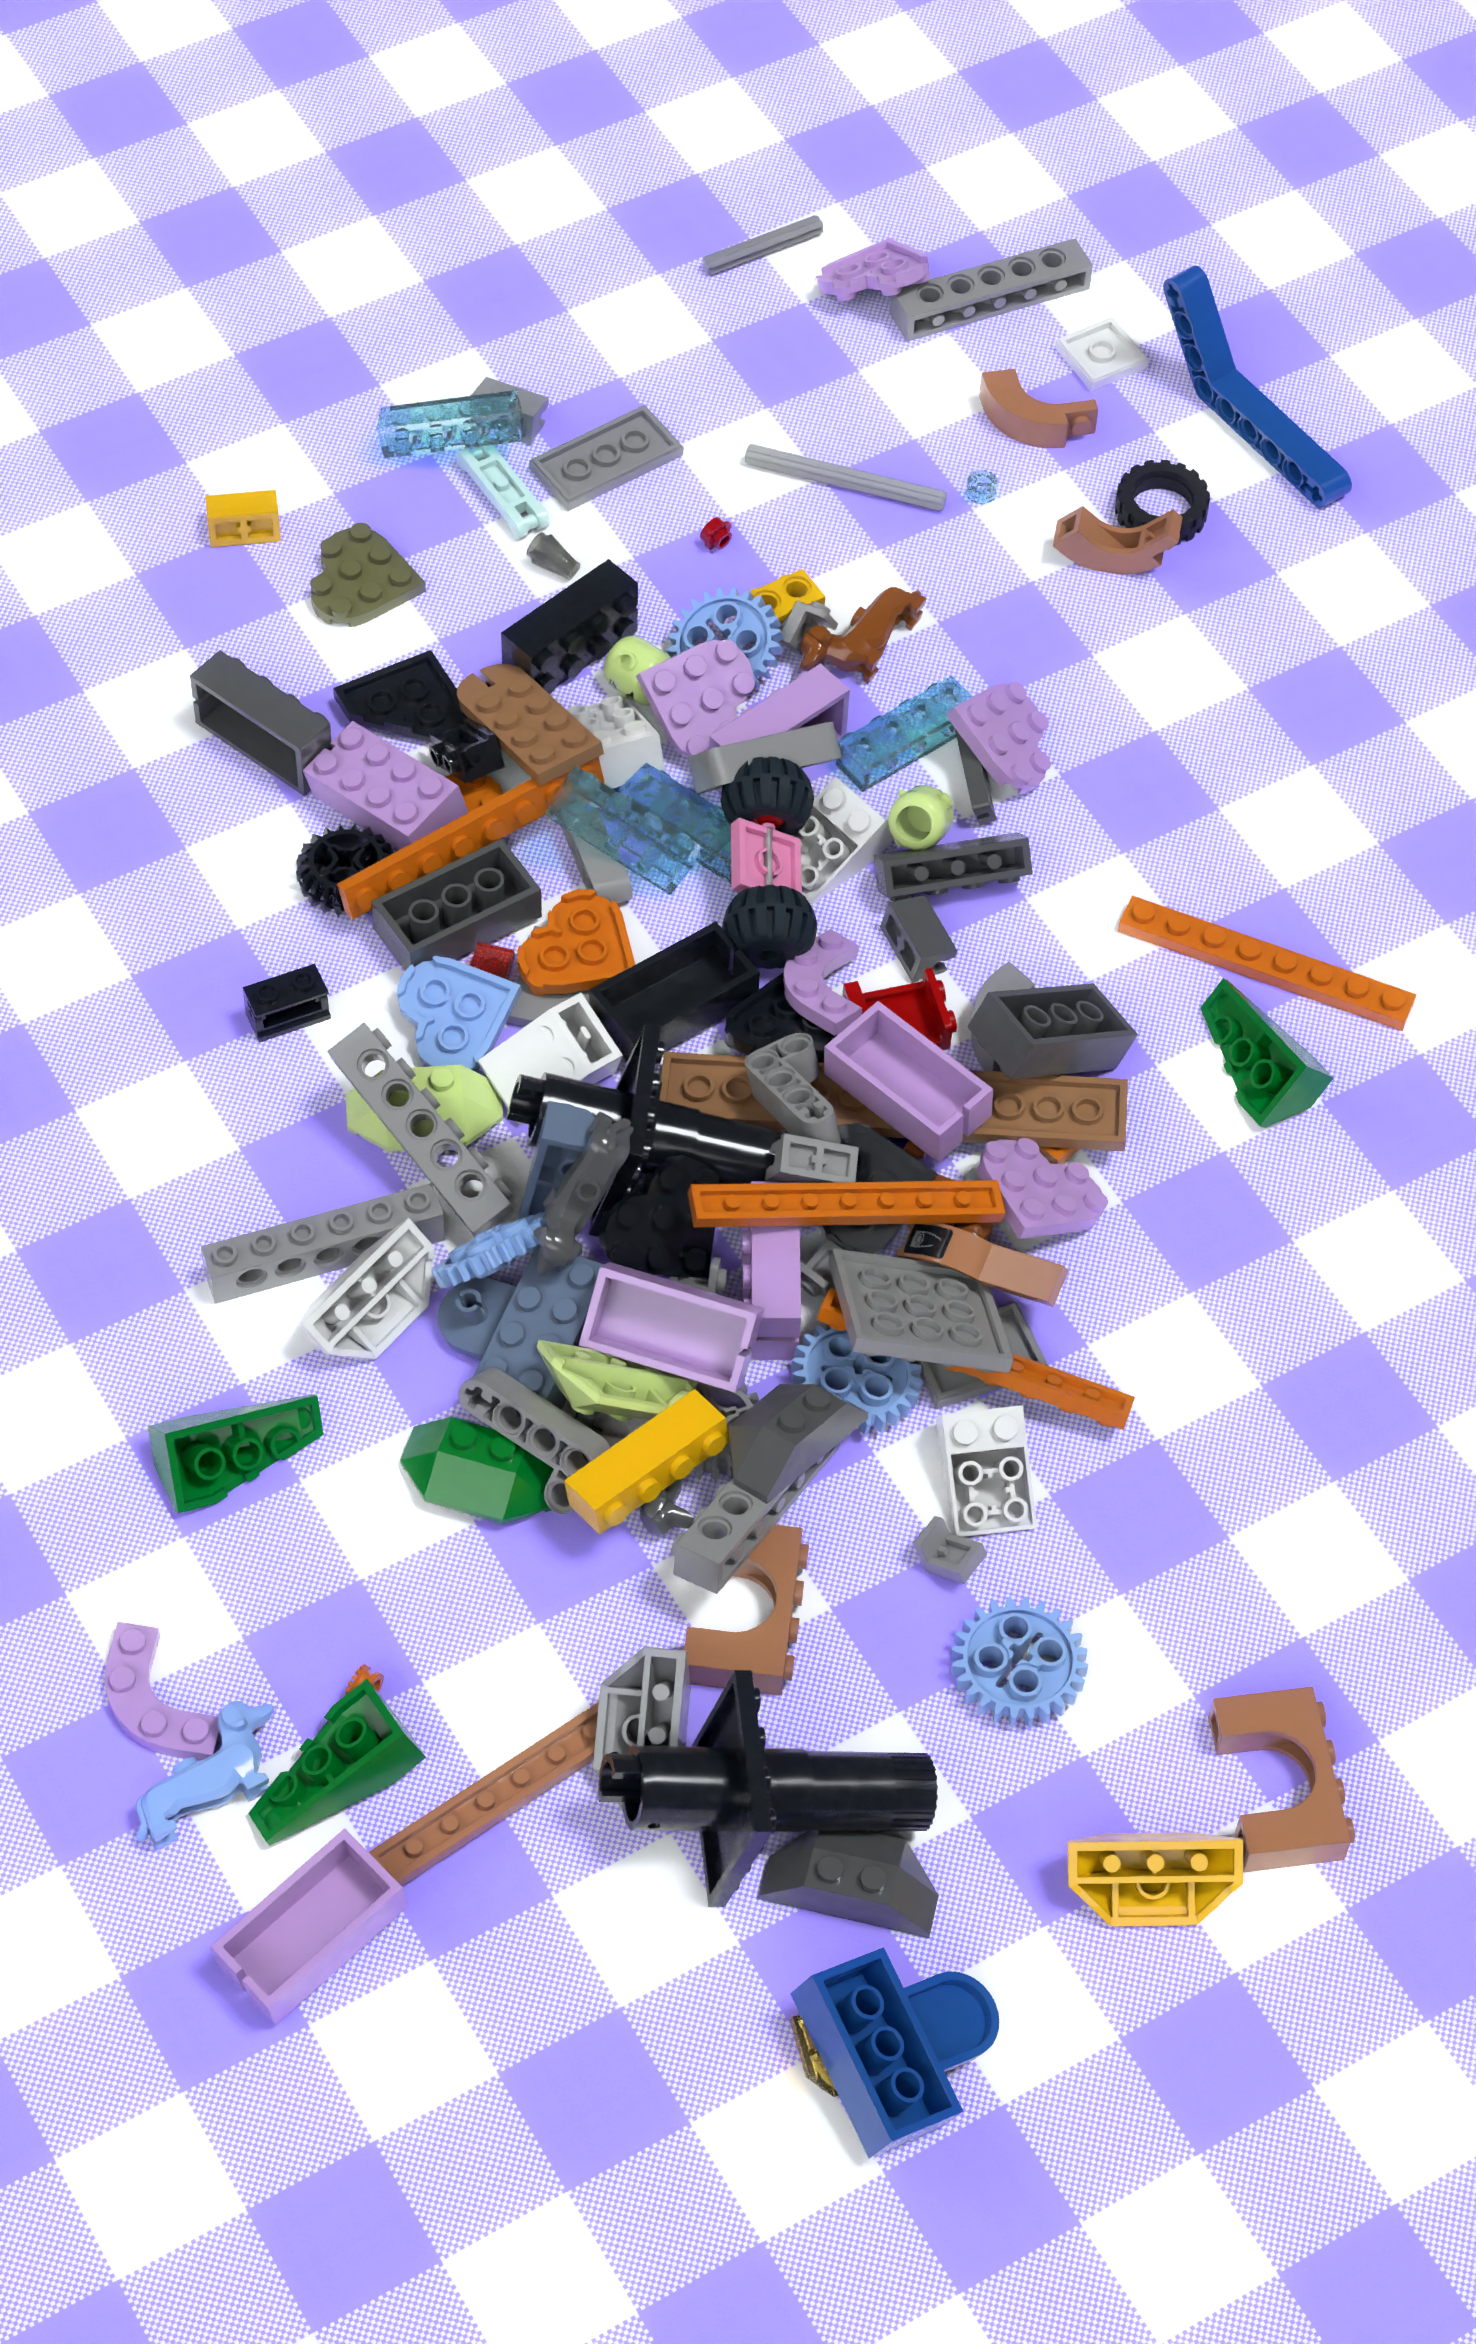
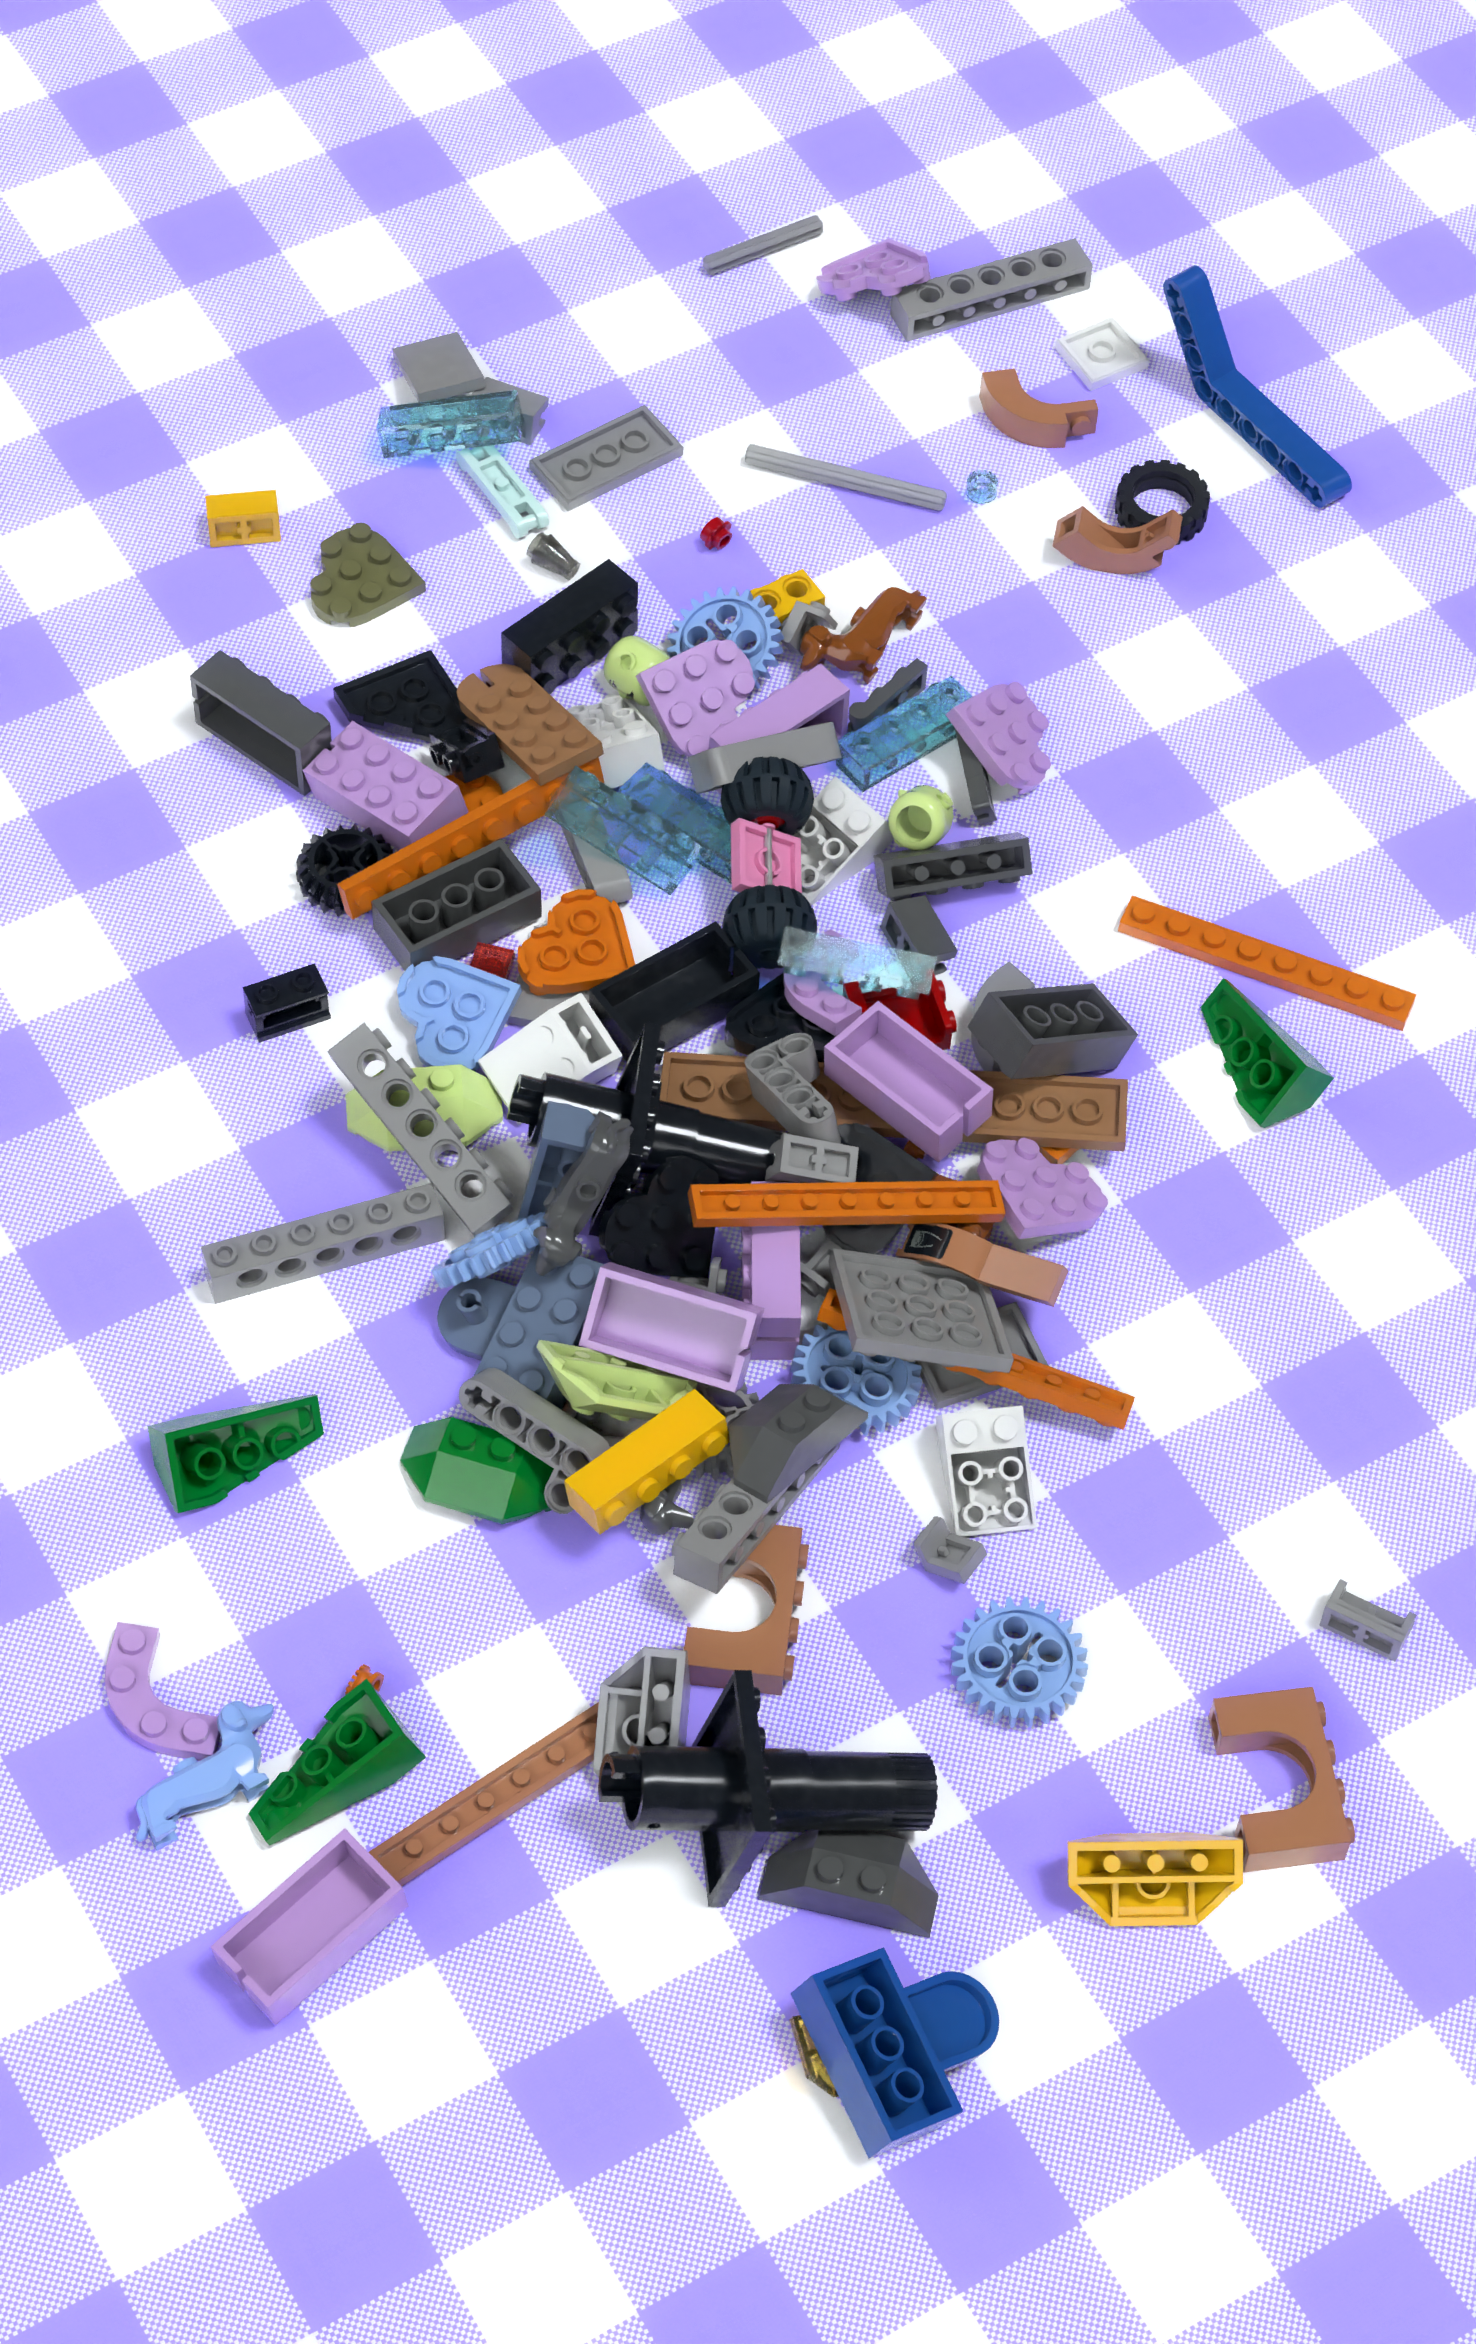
(374, 1296): white wedge -> none
(439, 368): none -> light grey tile
(856, 960): none -> clear light blue brick
(904, 685): none -> dark grey plate
(1366, 1623): none -> light grey hinge

